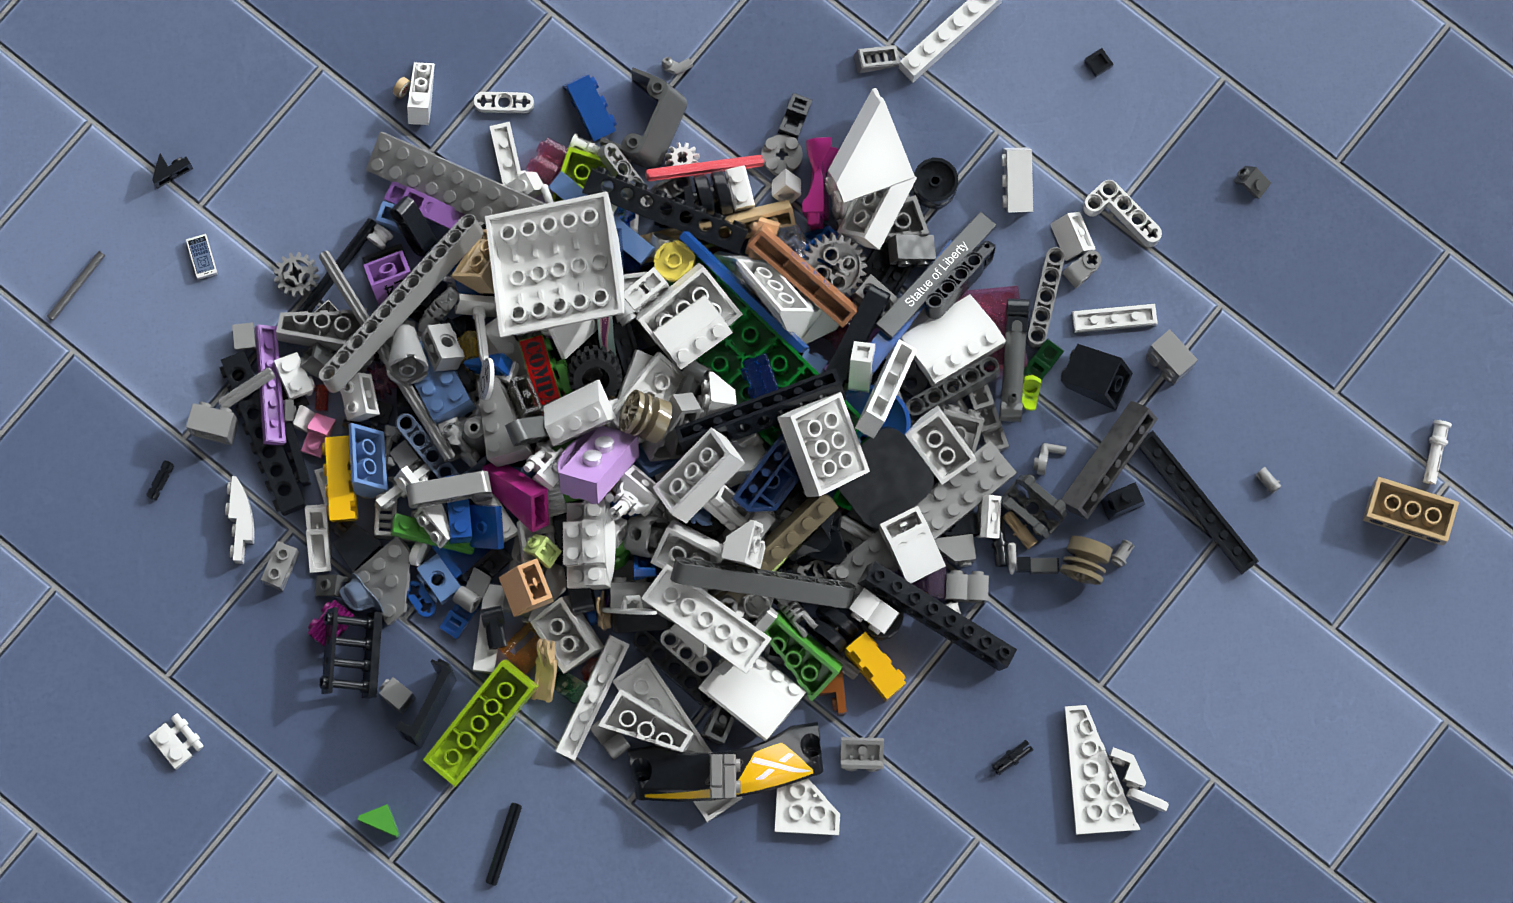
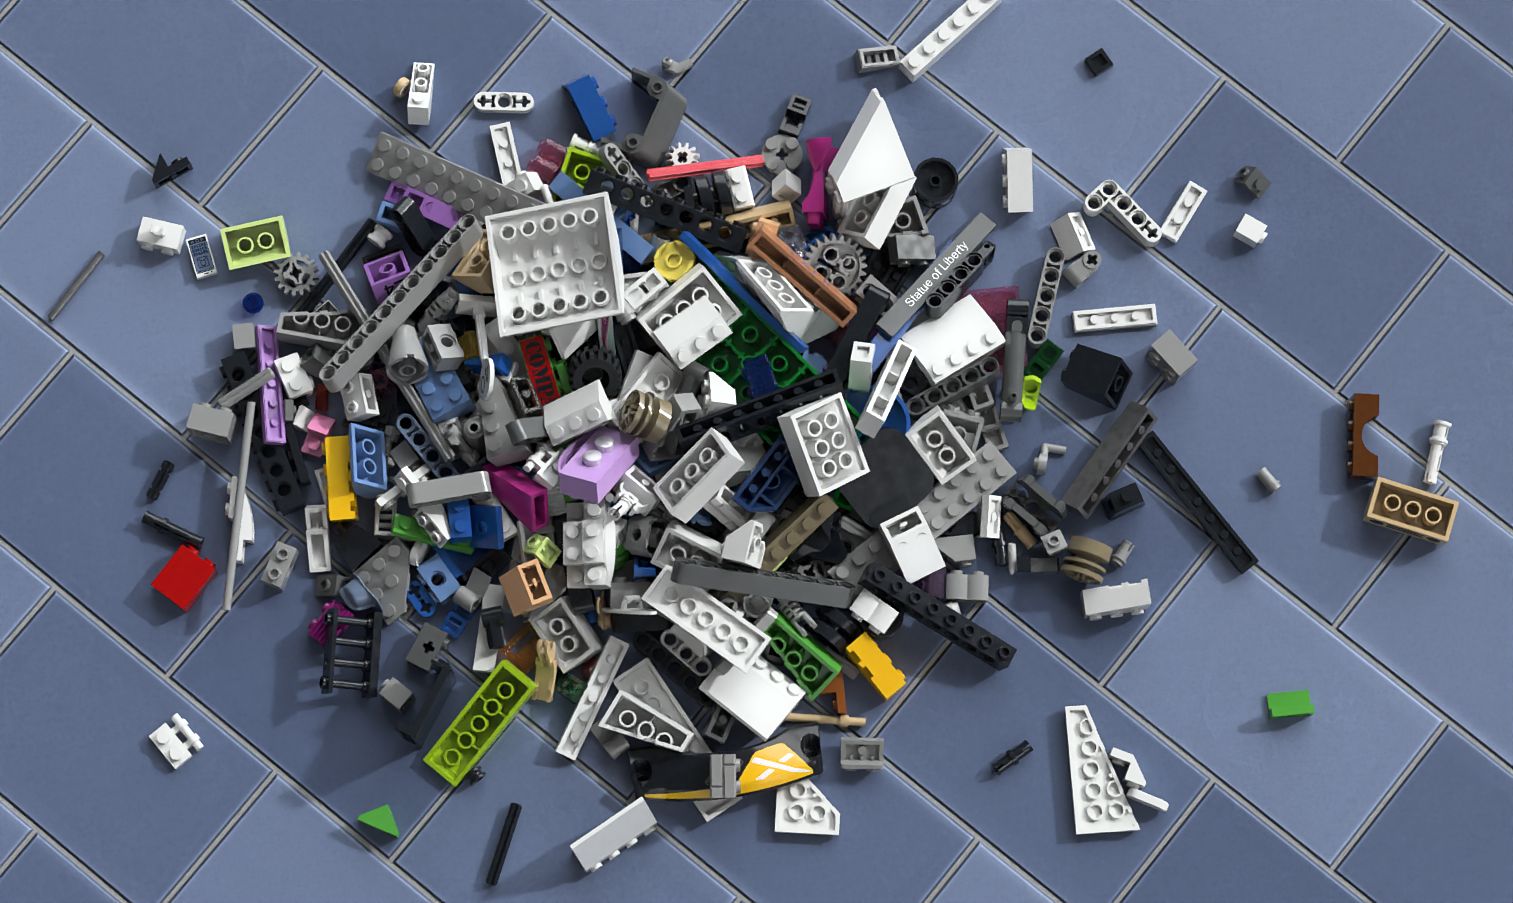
(161, 236): none -> white brick
(172, 530): none -> black pin
(185, 577): none -> red brick
(238, 508): none -> light grey piece
(253, 303): none -> clear blue plate
(255, 242): none -> yellowish green slope
(427, 636): none -> dark grey brick
(475, 775): none -> black bush
(613, 835): none -> white slope
(842, 720): none -> tan bar
(1053, 542): none -> light grey bracket
(1115, 600): none -> white wedge
(1182, 211): none -> white tile
(1250, 231): none -> white brick
(1289, 704): none -> bright green panel
(1361, 463): none -> reddish brown arch

